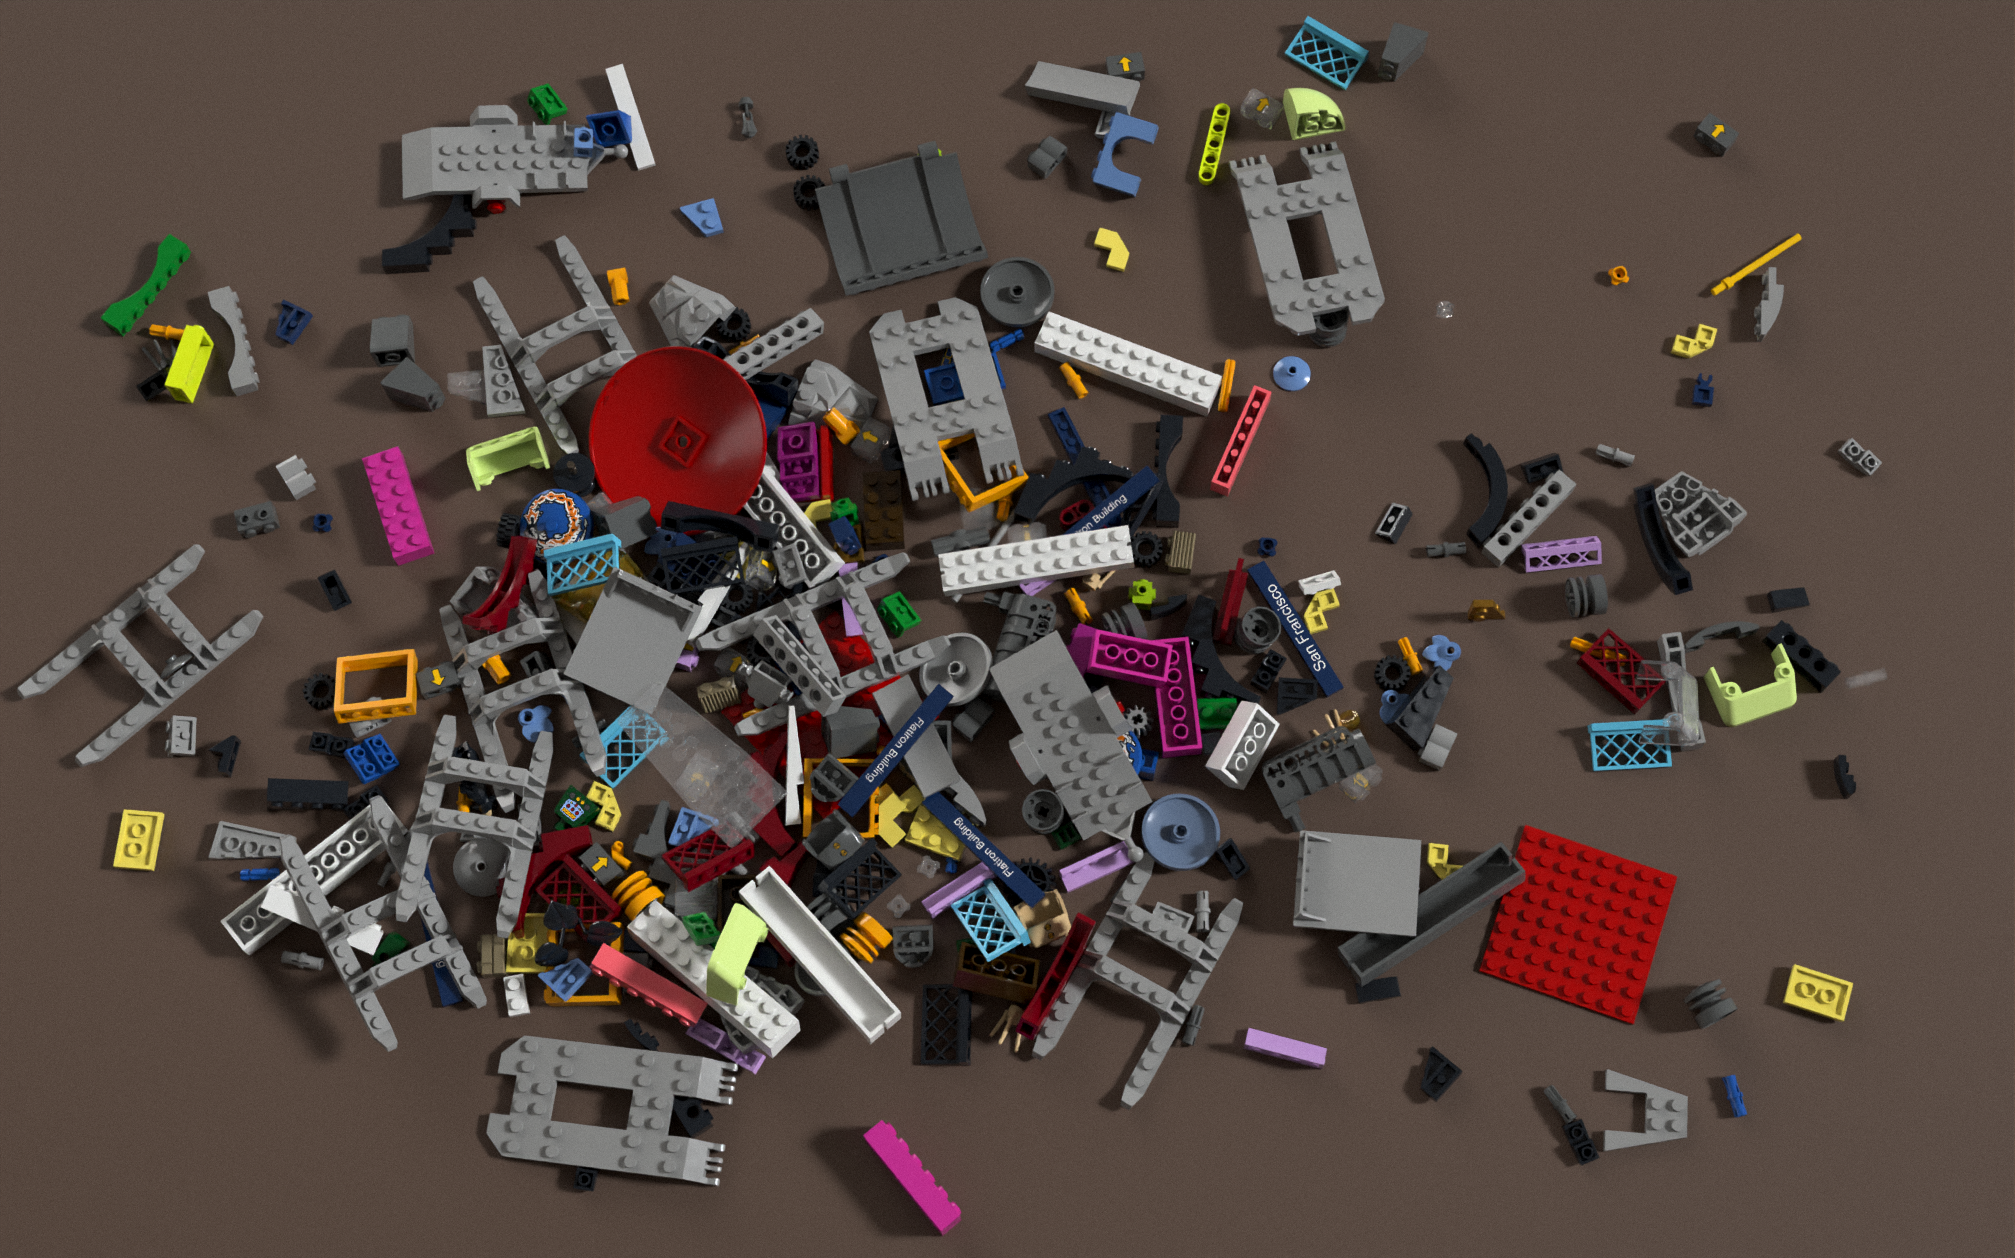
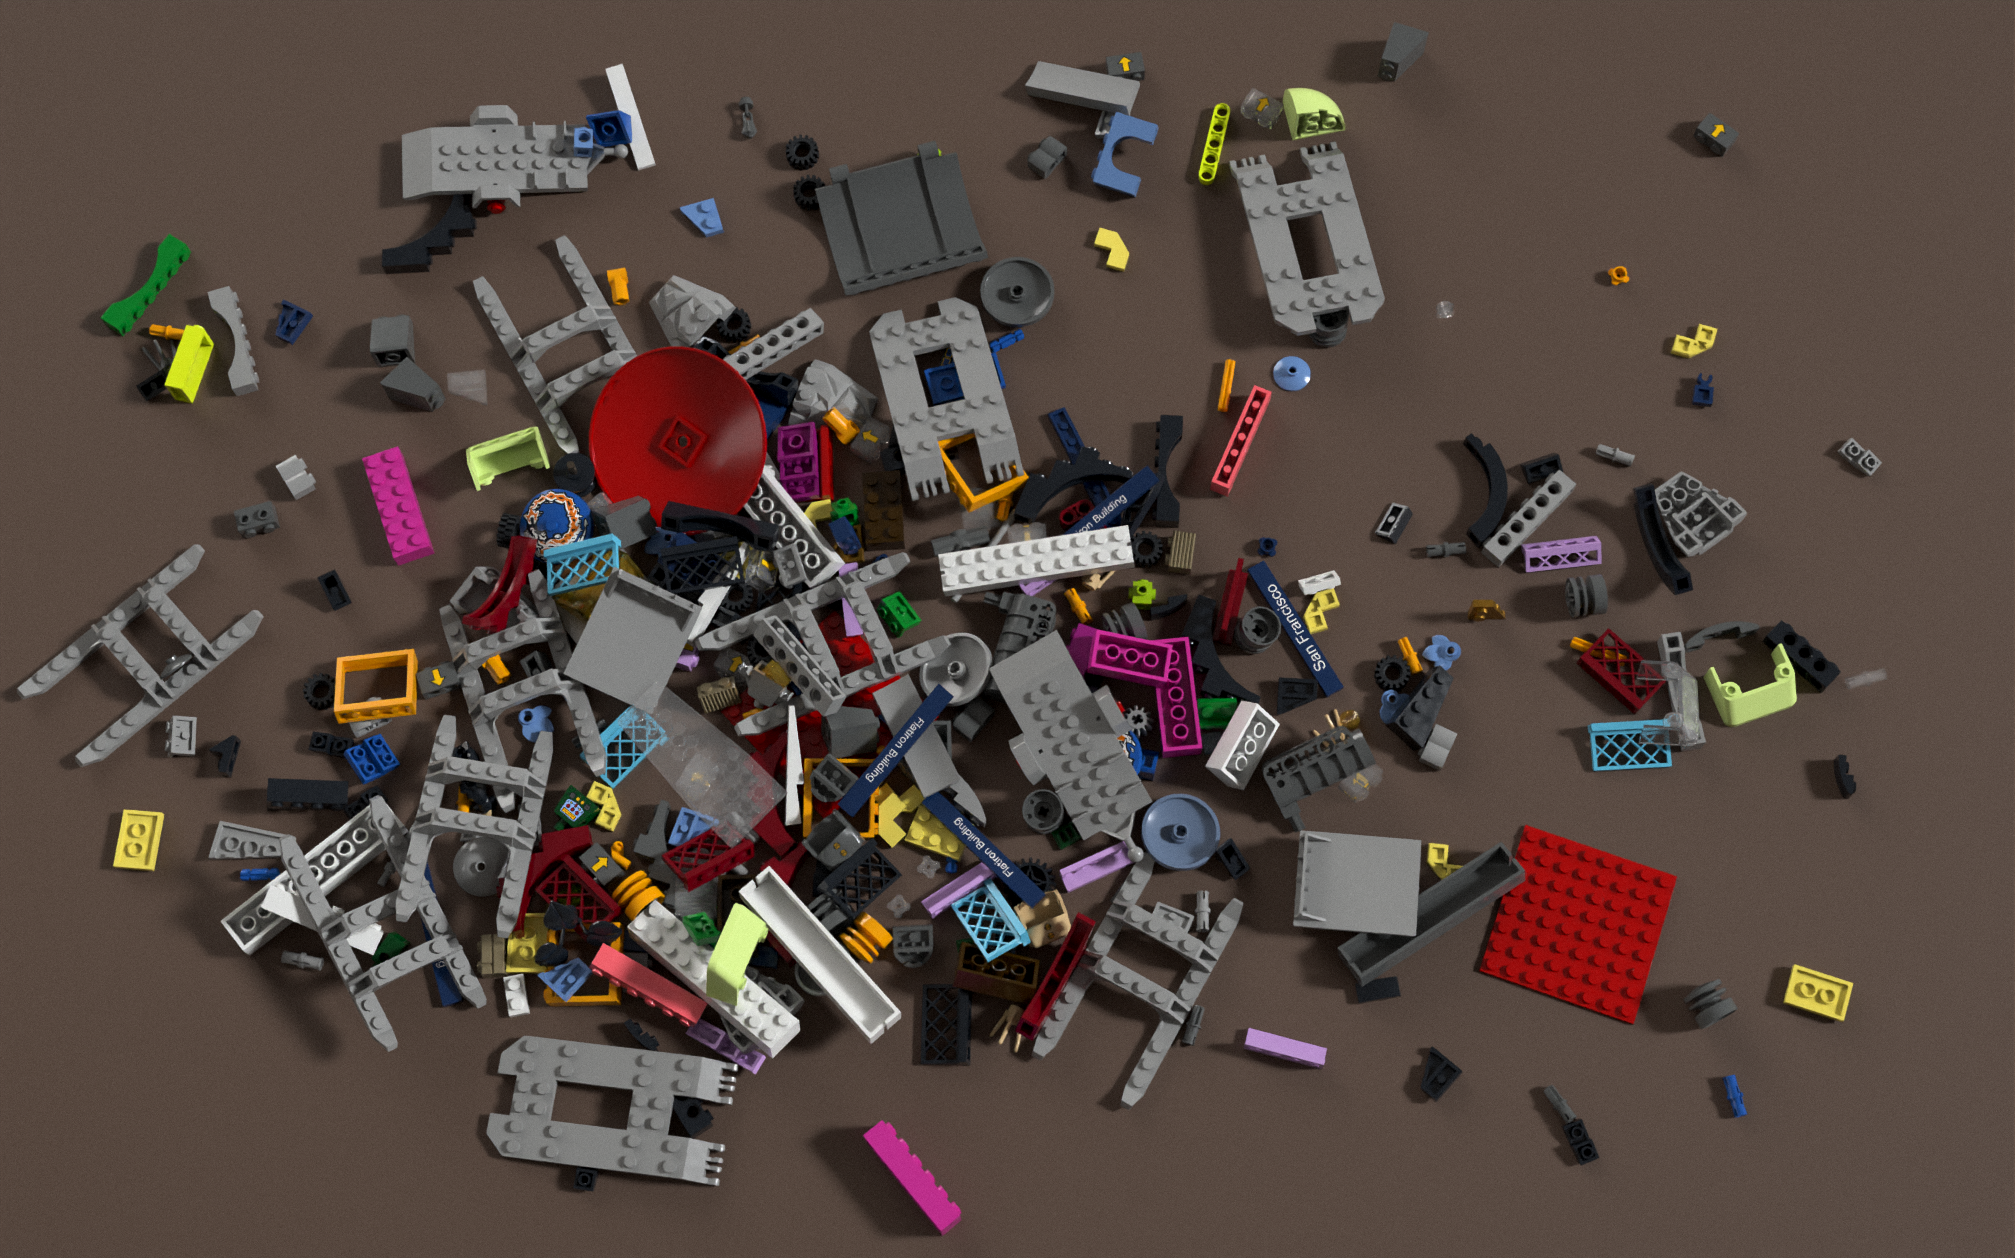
(318, 518): dark blue plate -> none
(501, 391): light grey wing -> none
(546, 103): green bracket -> none
(776, 673): none -> clear yellow cone
(1073, 380): light orange pin -> none
(1128, 364): white brick -> none
(1268, 671): black slope -> none
(1337, 42): medium azure fence -> none
(1663, 1113): light grey wing -> none
(1729, 282): yellow bar -> none
(1770, 304): light grey slope -> none
(1787, 599): black slope -> none

